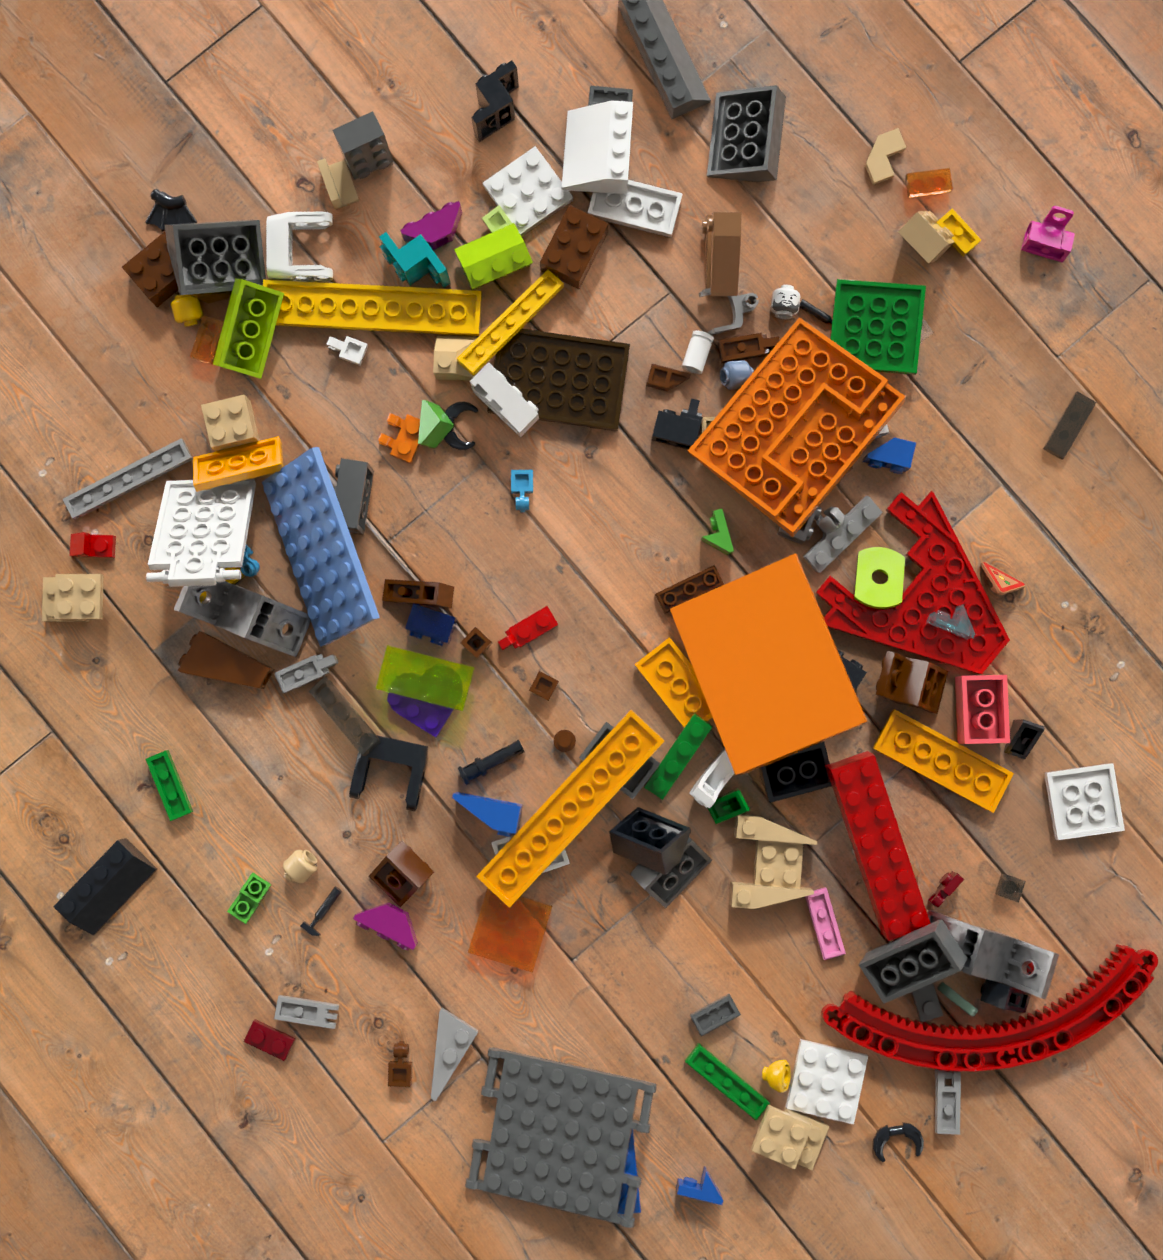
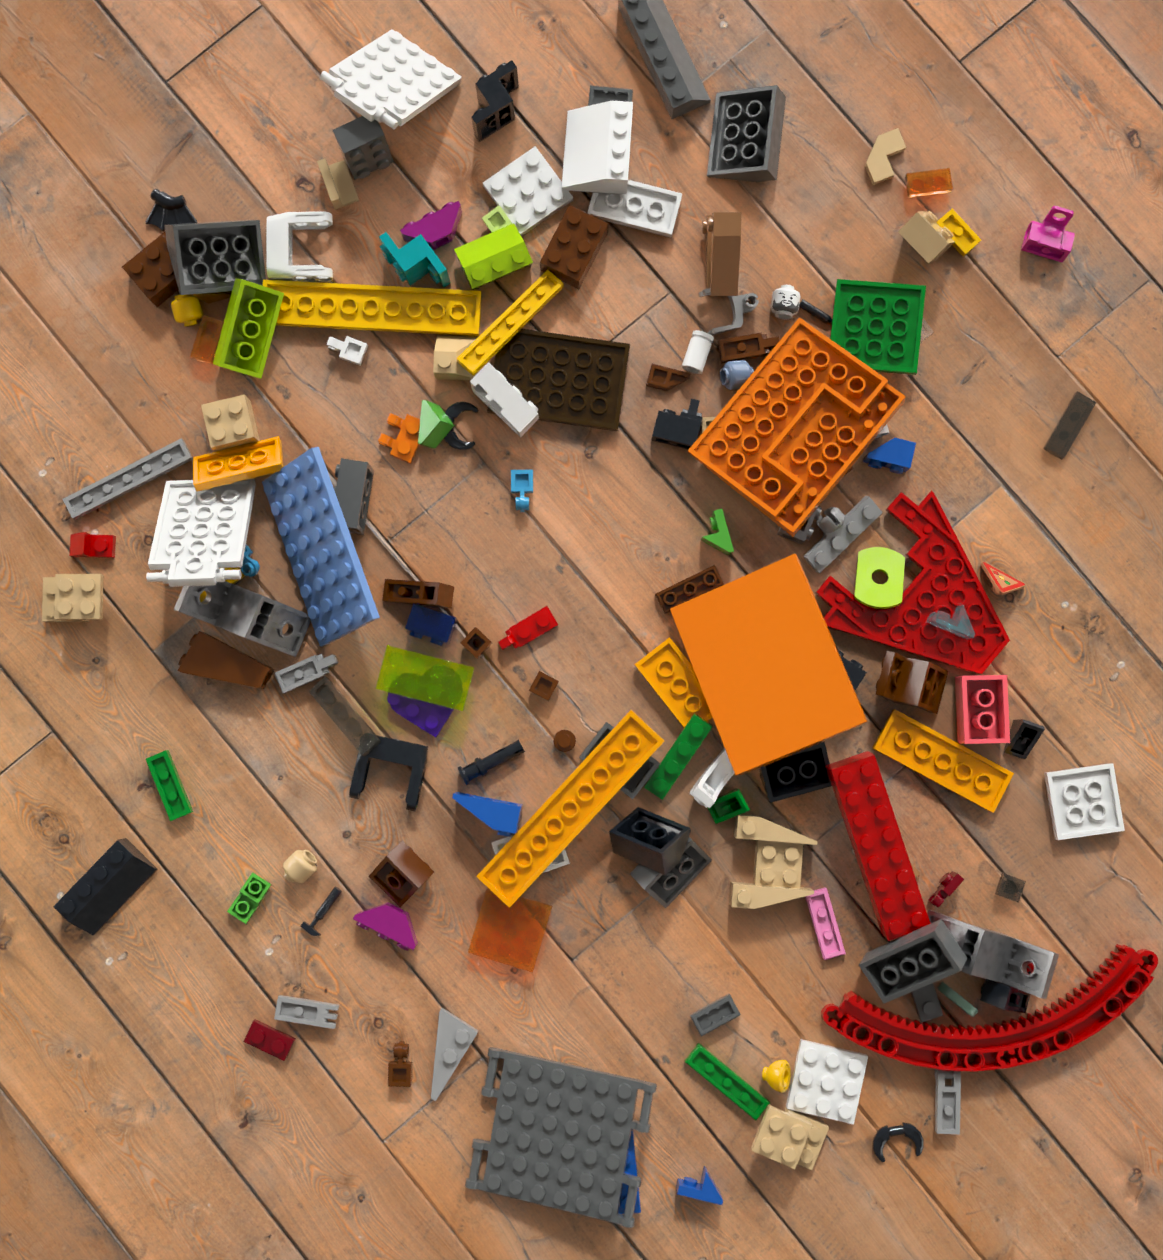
(390, 80): none -> white plate

